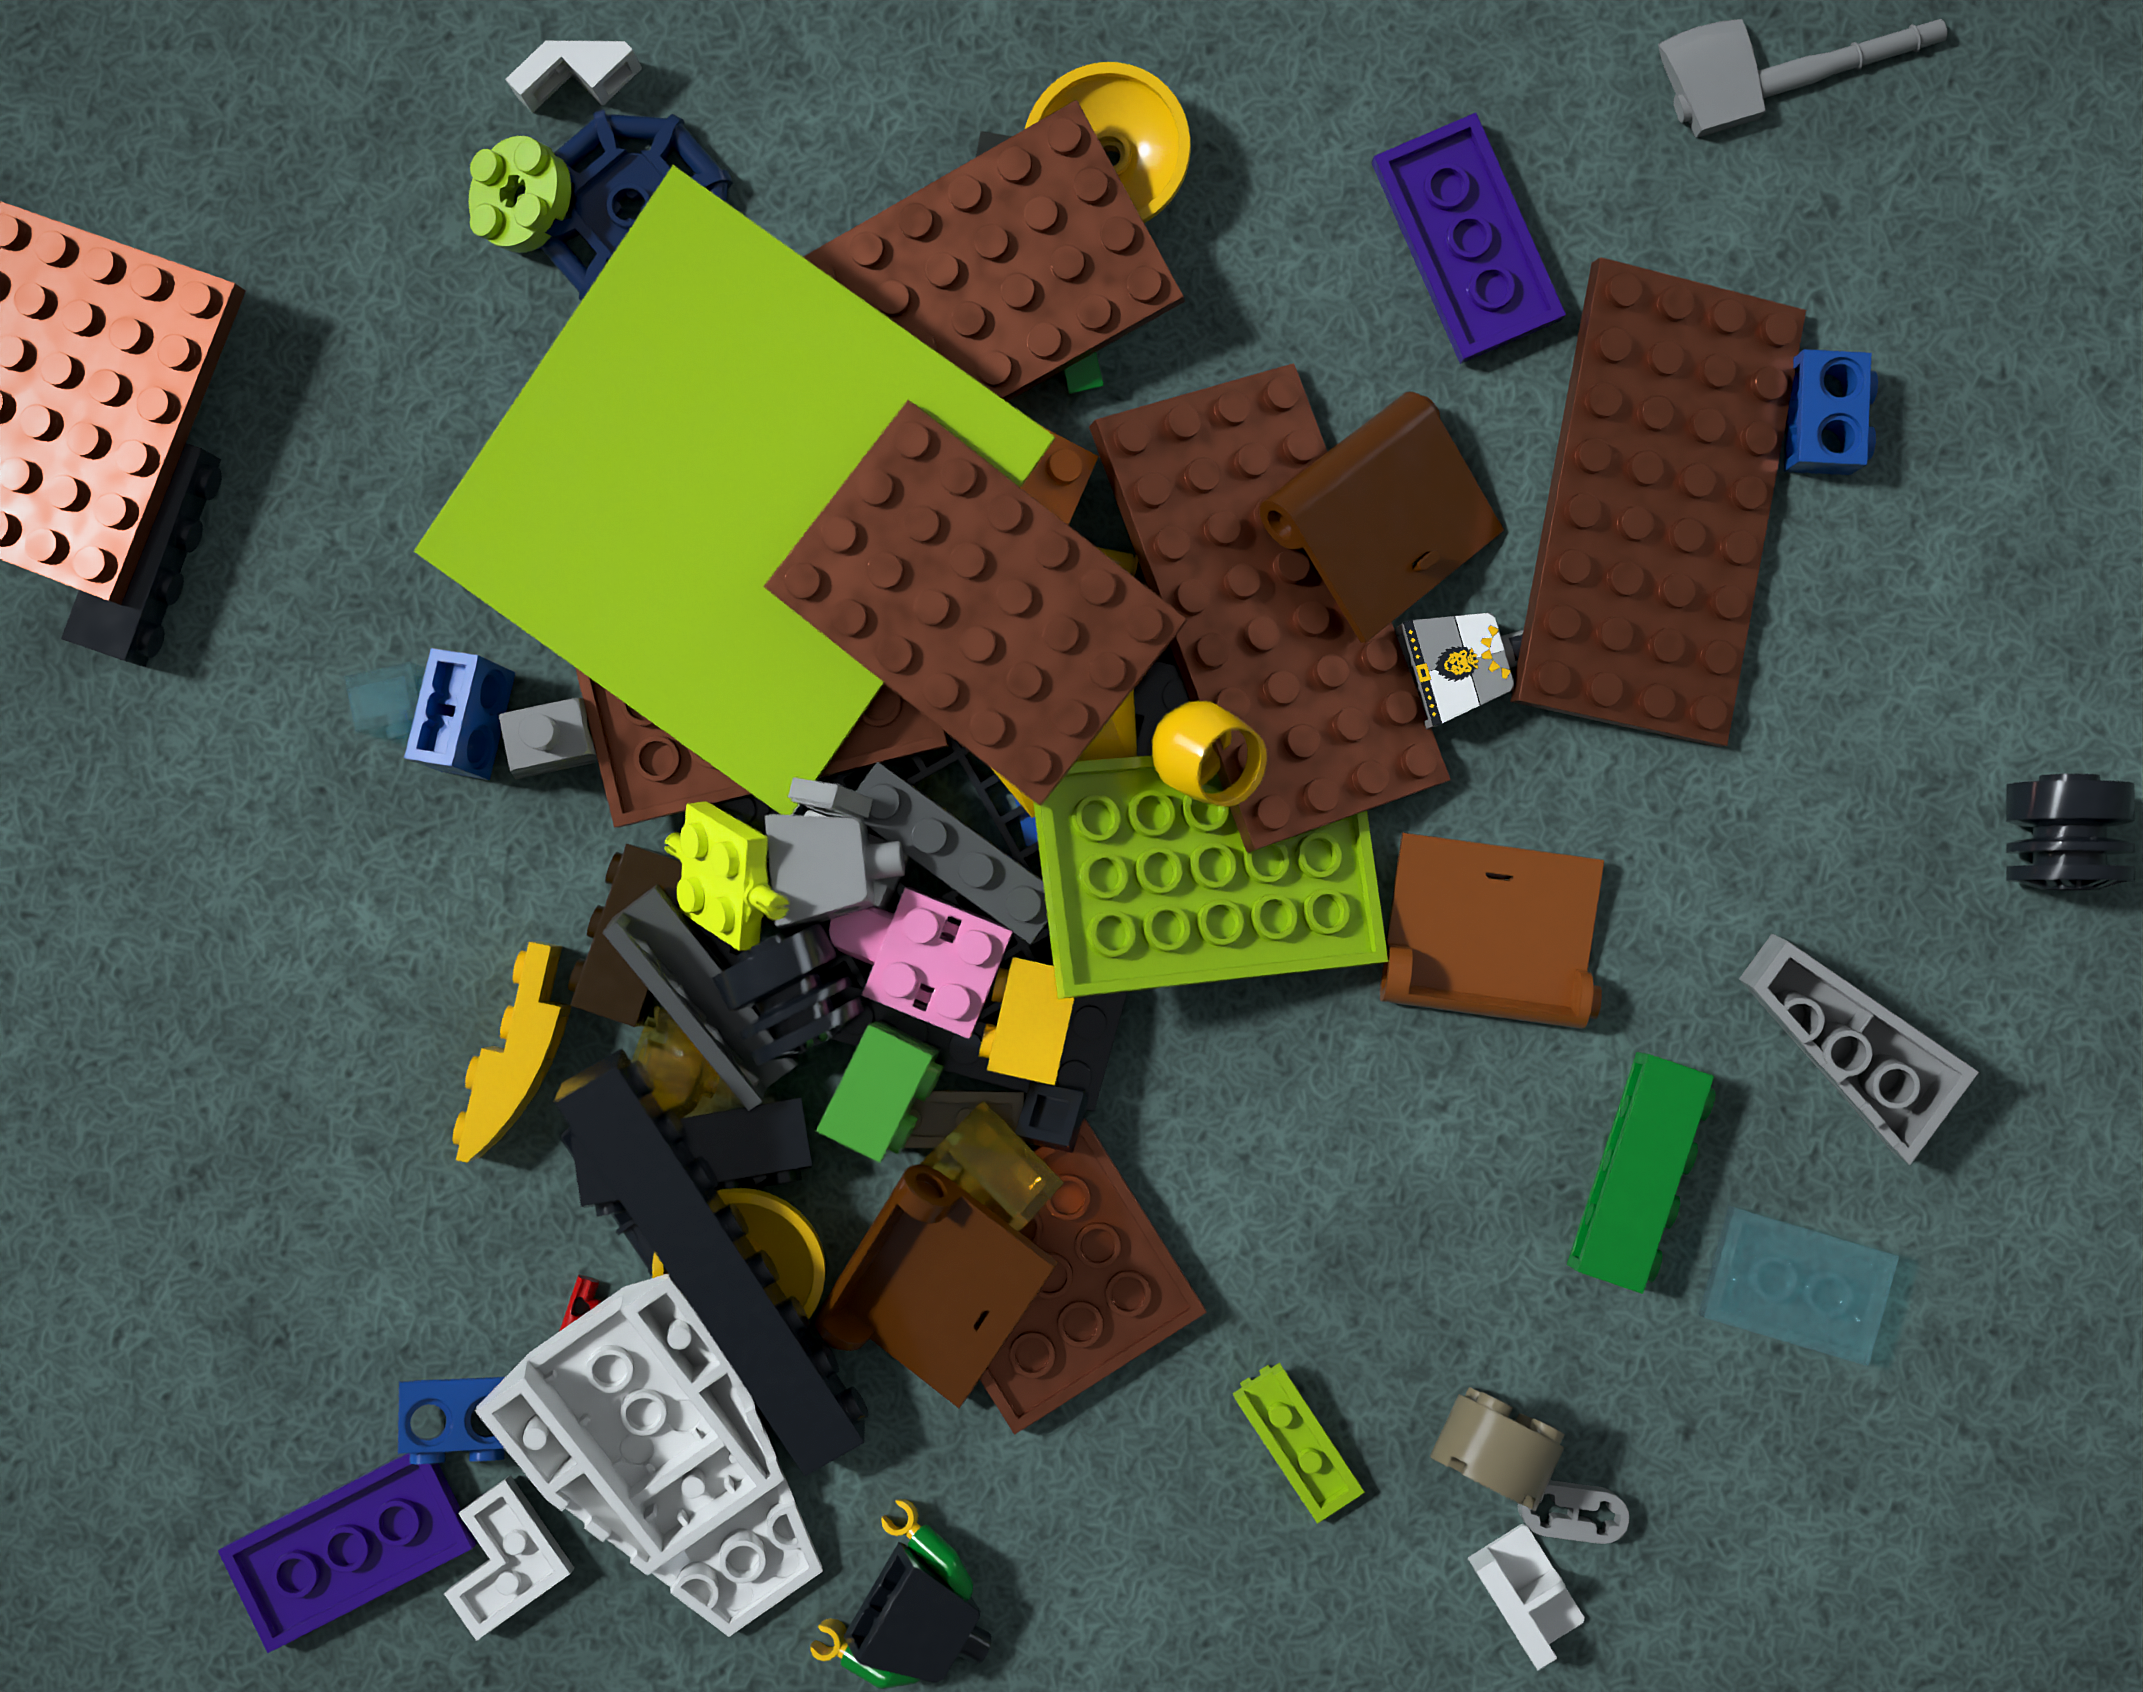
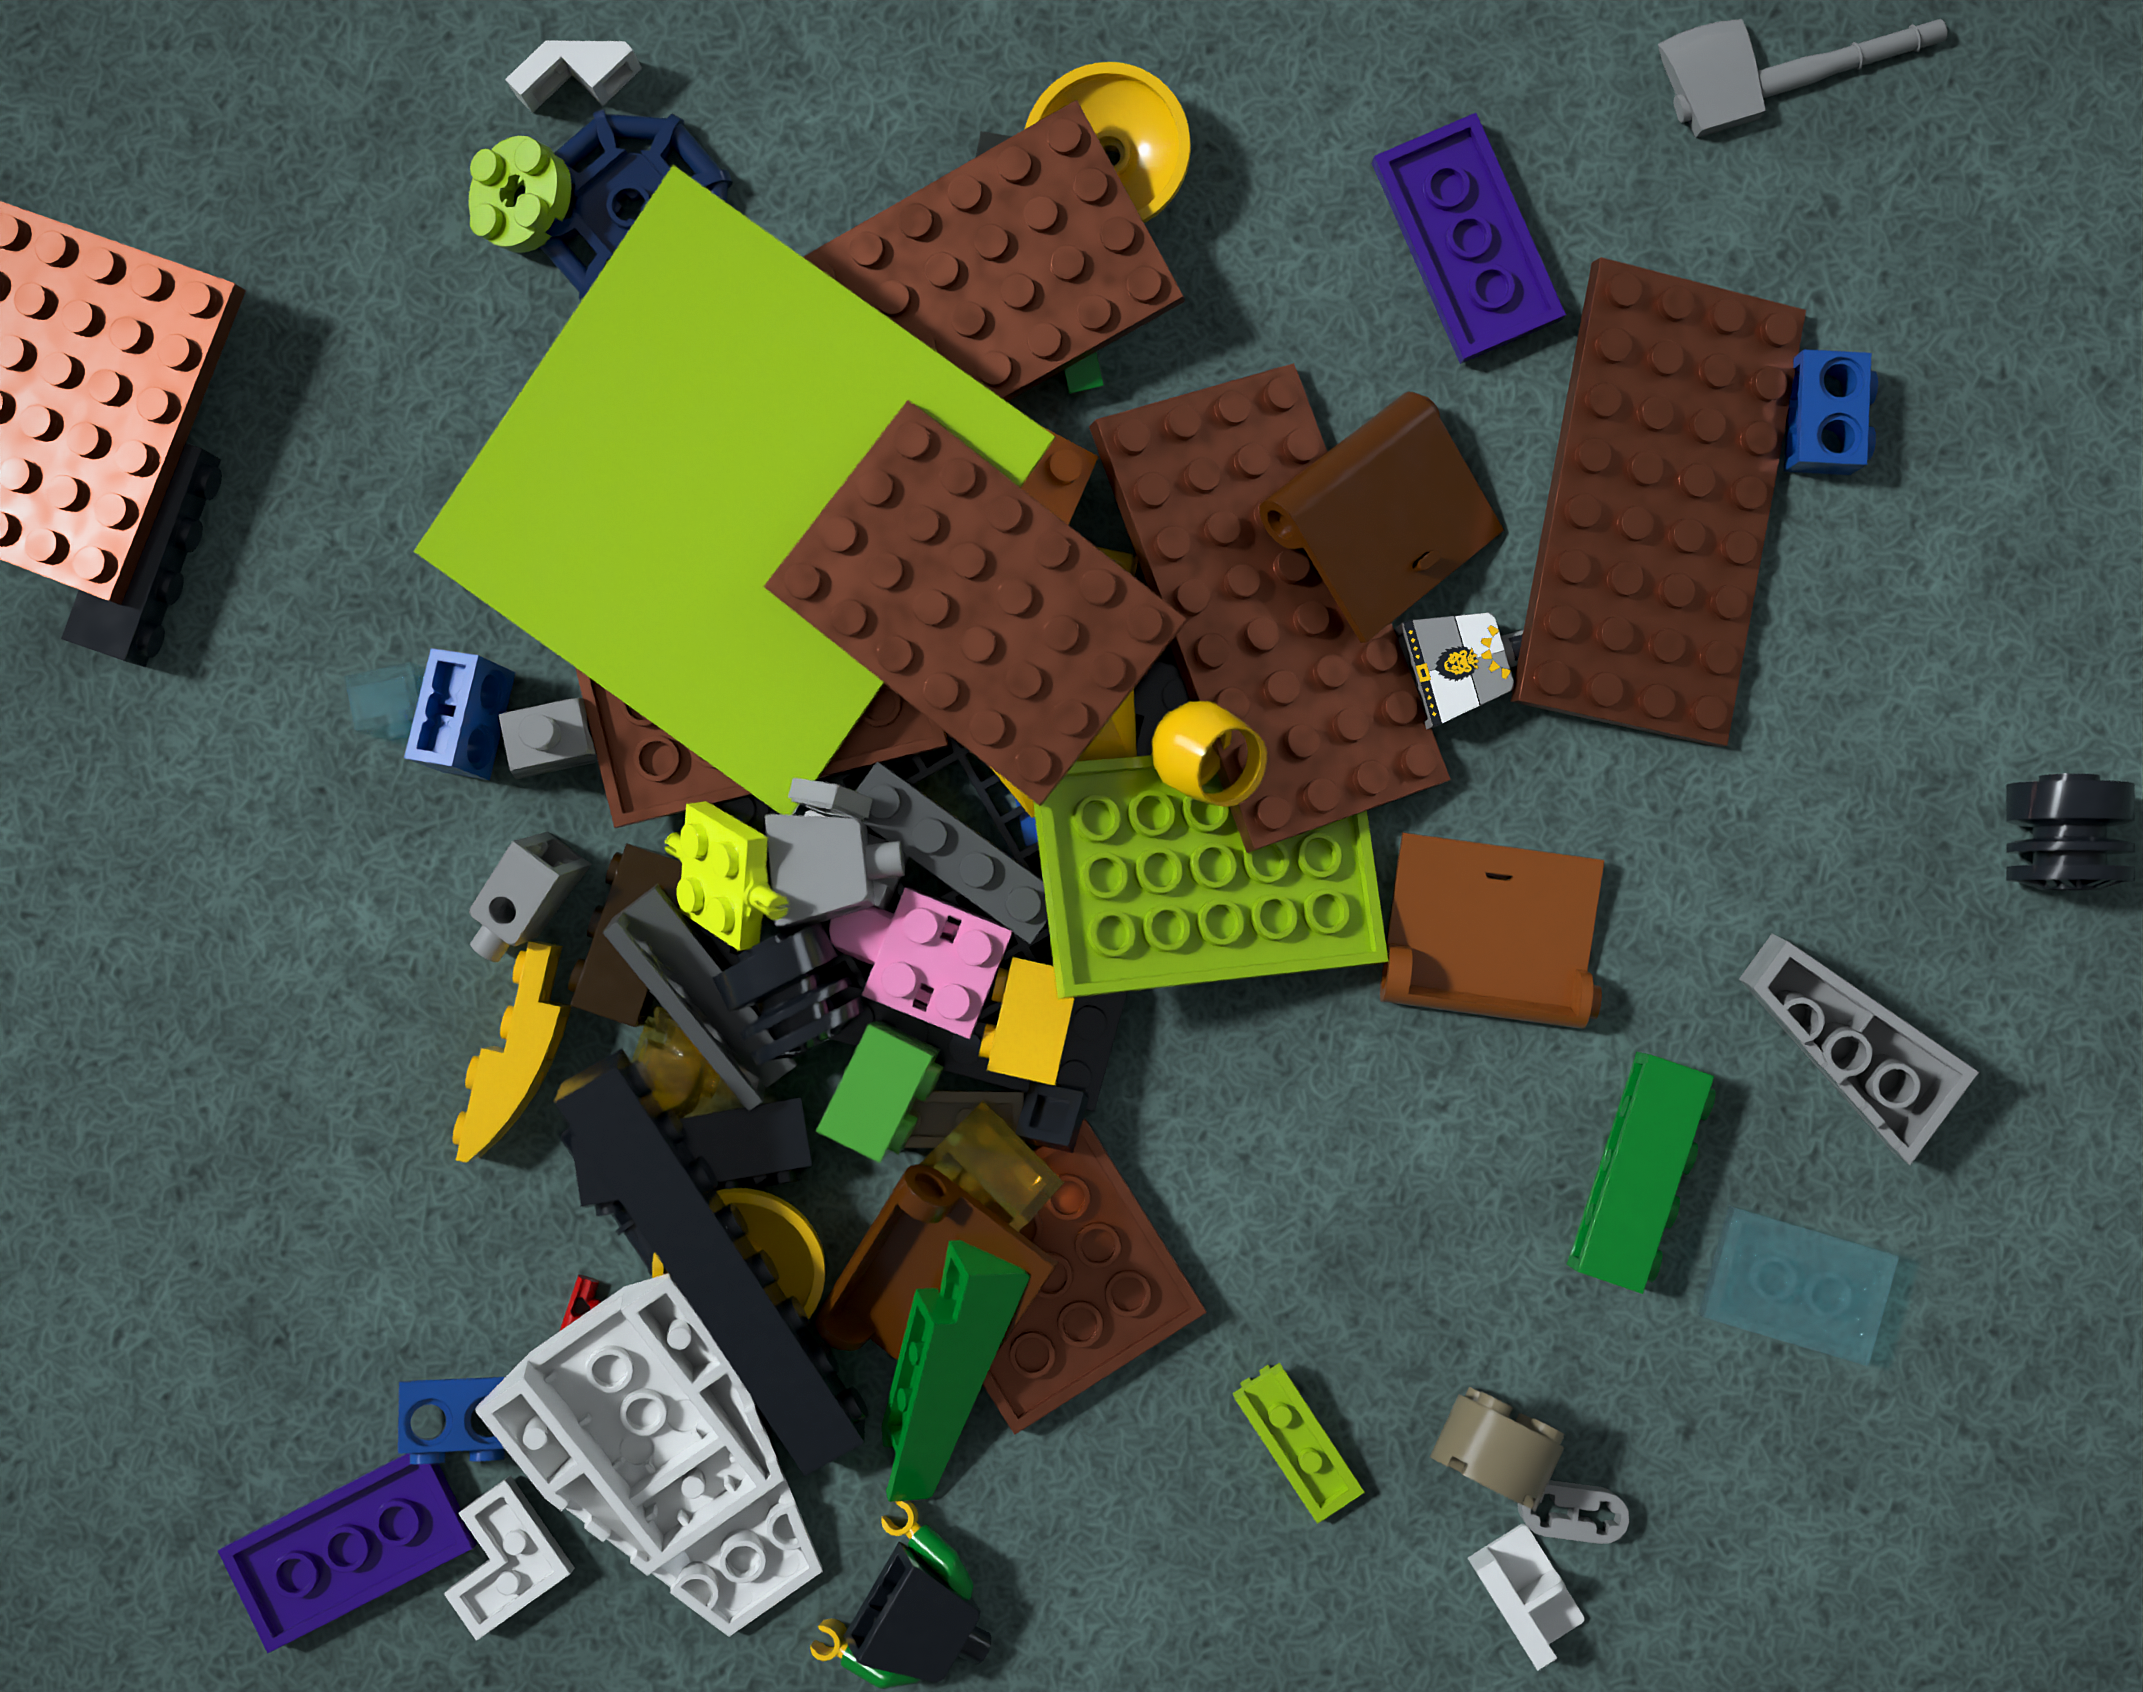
(524, 893): none -> light grey torso
(944, 1364): none -> green wedge

